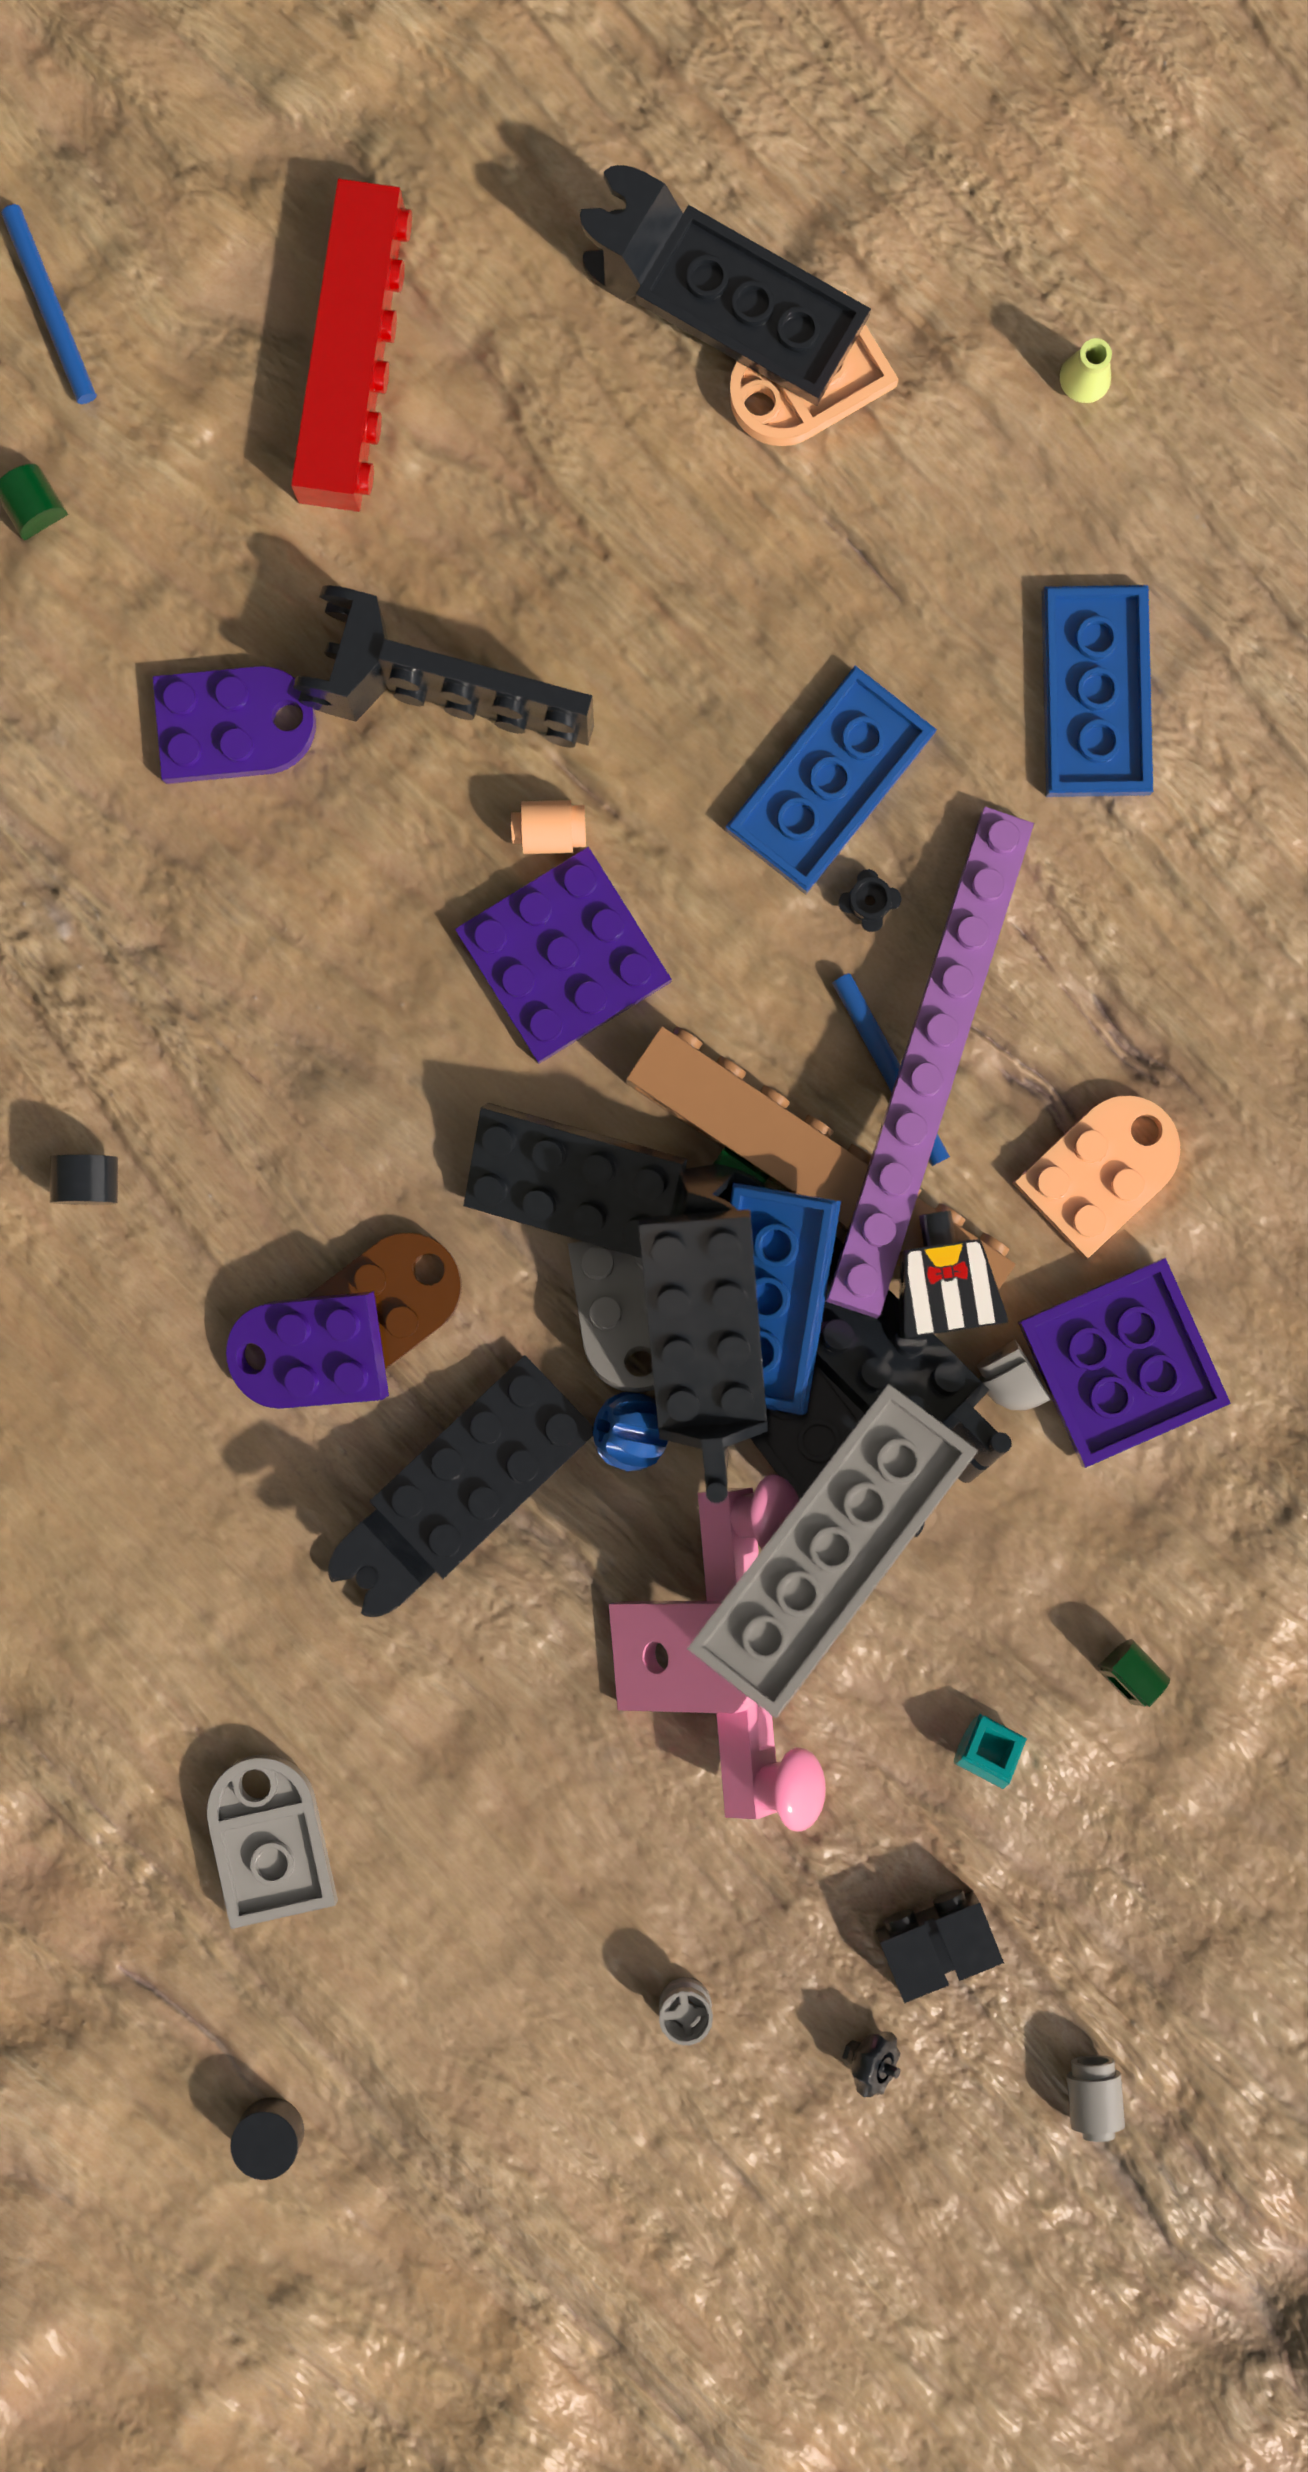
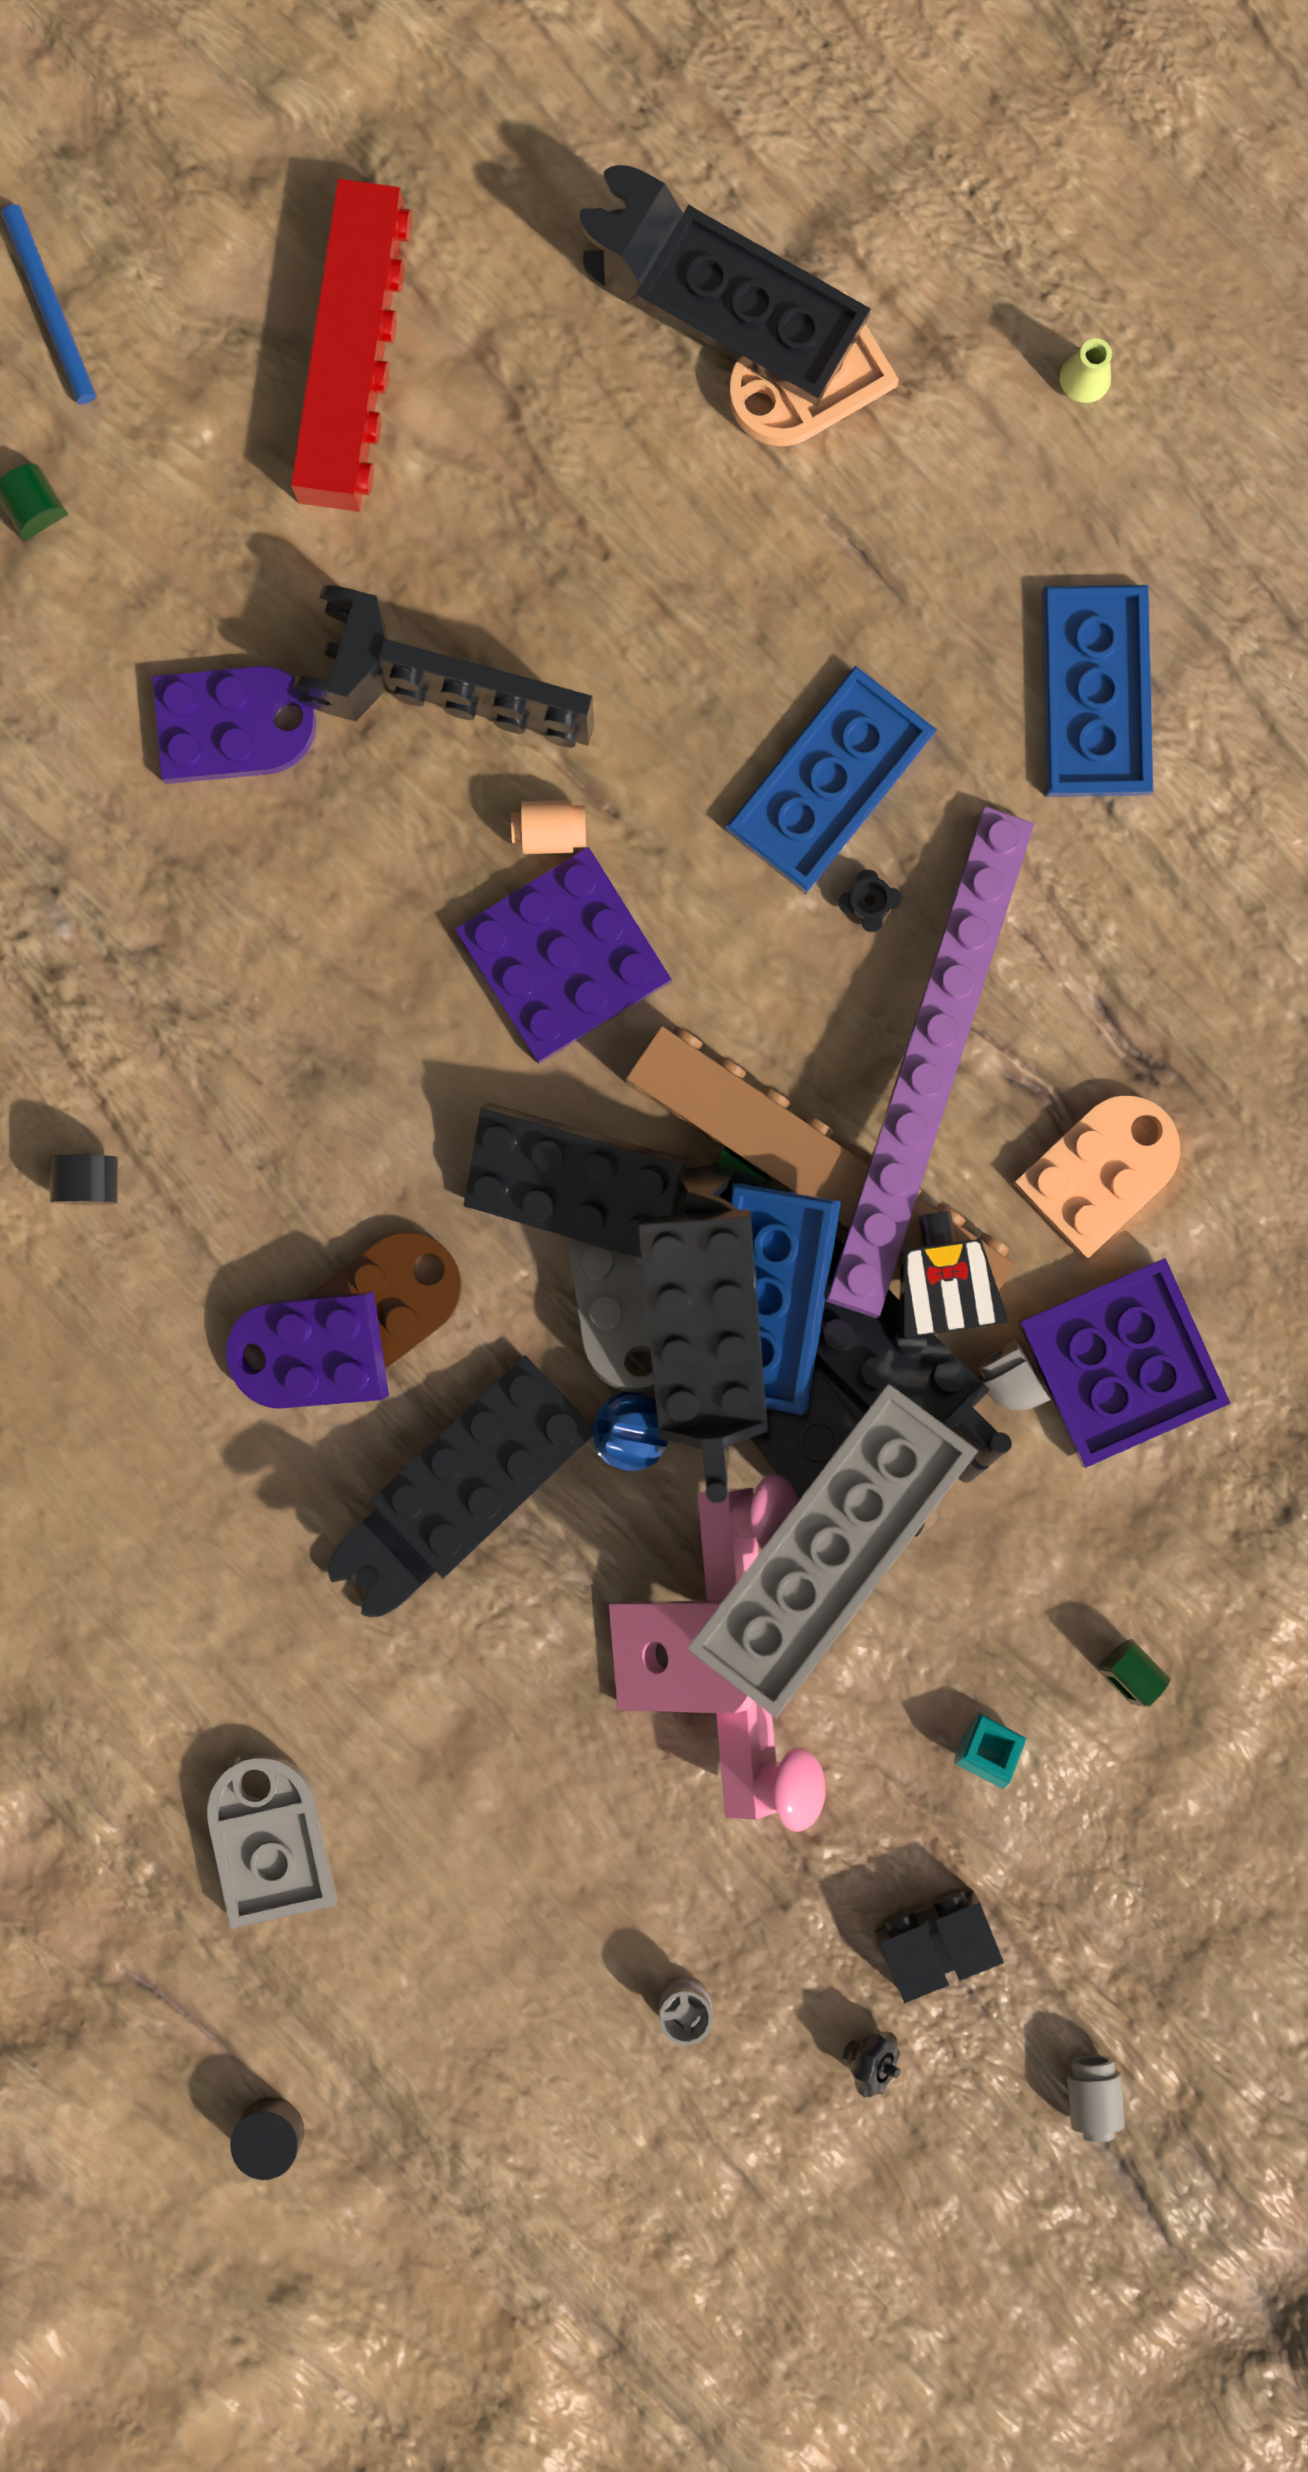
(877, 1044): blue bar -> none

